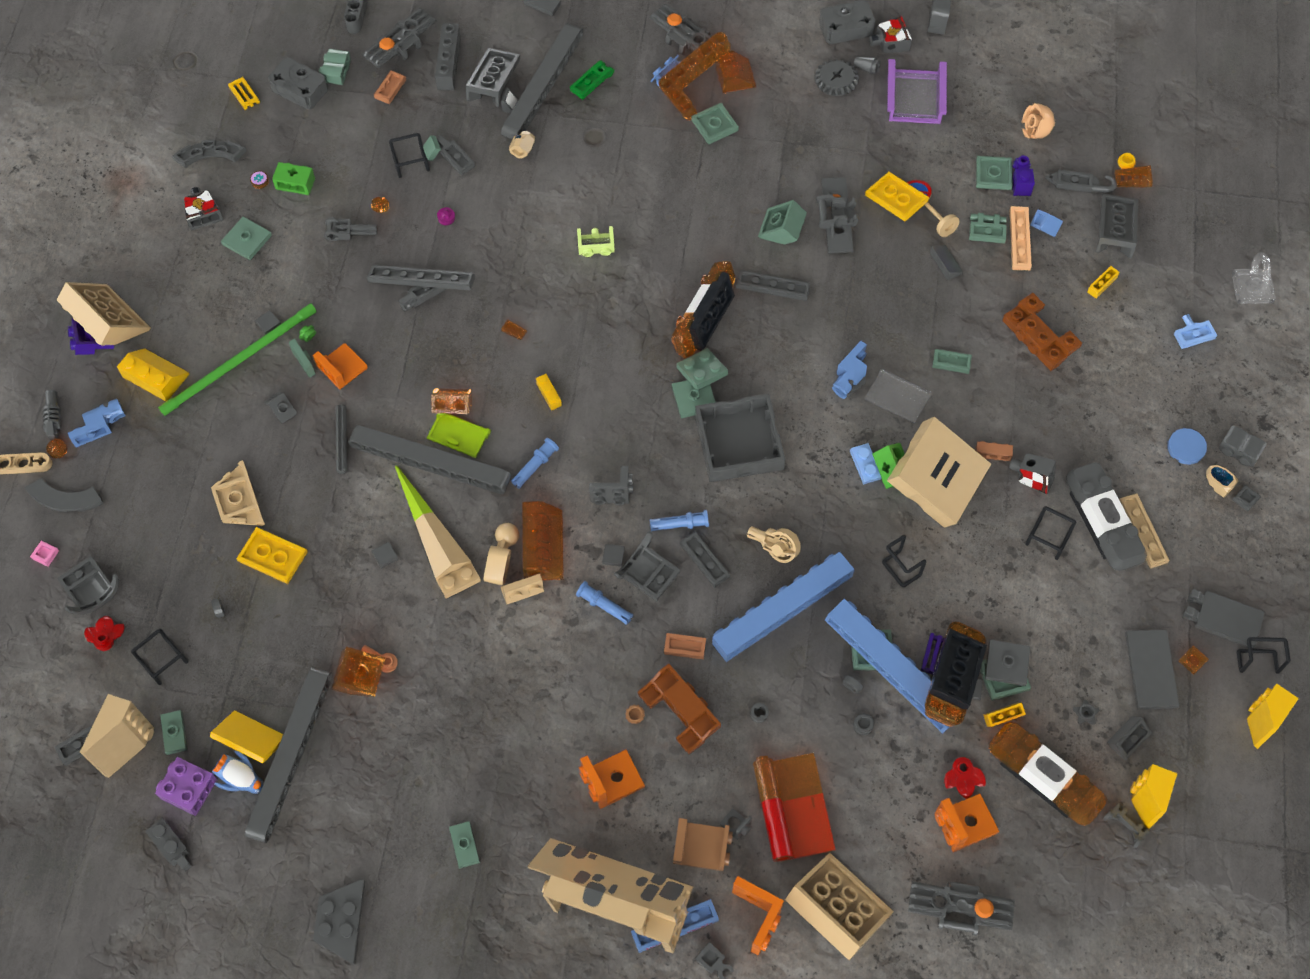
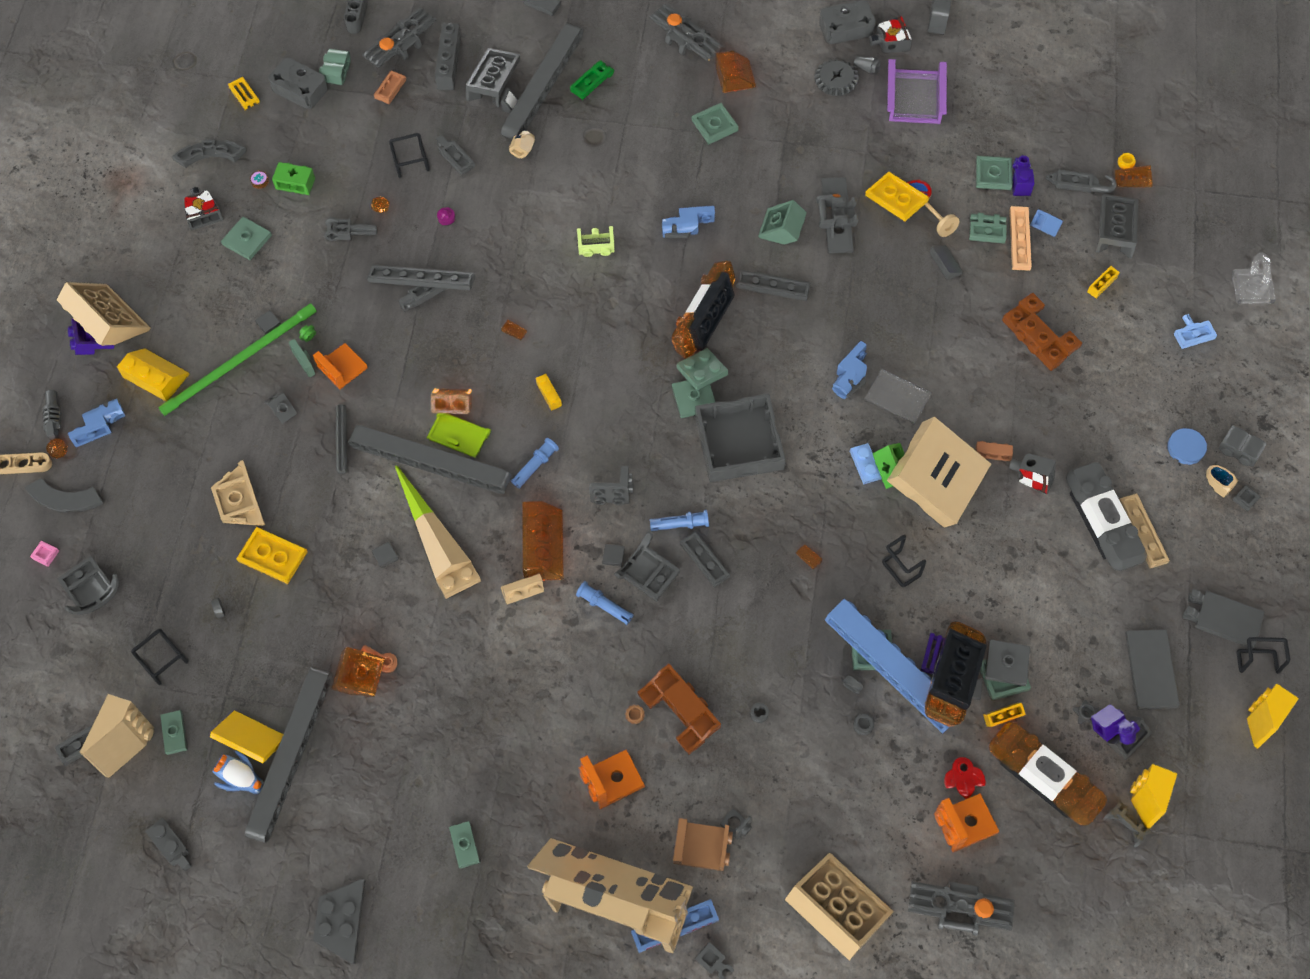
(104, 633): red plate -> none
(185, 786): medium lavender brick -> none
(431, 147): sand green tile -> none
(499, 556): tan beam -> none
(669, 65): medium blue hinge -> none
(685, 646): nougat tile -> none
(687, 221): none -> medium blue plate
(691, 72): clear orange beam -> none
(764, 901): orange bracket -> none
(777, 547): tan pin -> none
(782, 606): medium blue brick -> none
(793, 807): clear orange door -> none
(809, 556): none -> clear orange piece
(952, 361): sand green plate -> none
(1038, 121): light nougat cylinder -> none
(1059, 549): black piece -> none
(1112, 722): none -> dark purple brick
(1193, 660): clear orange plate -> none

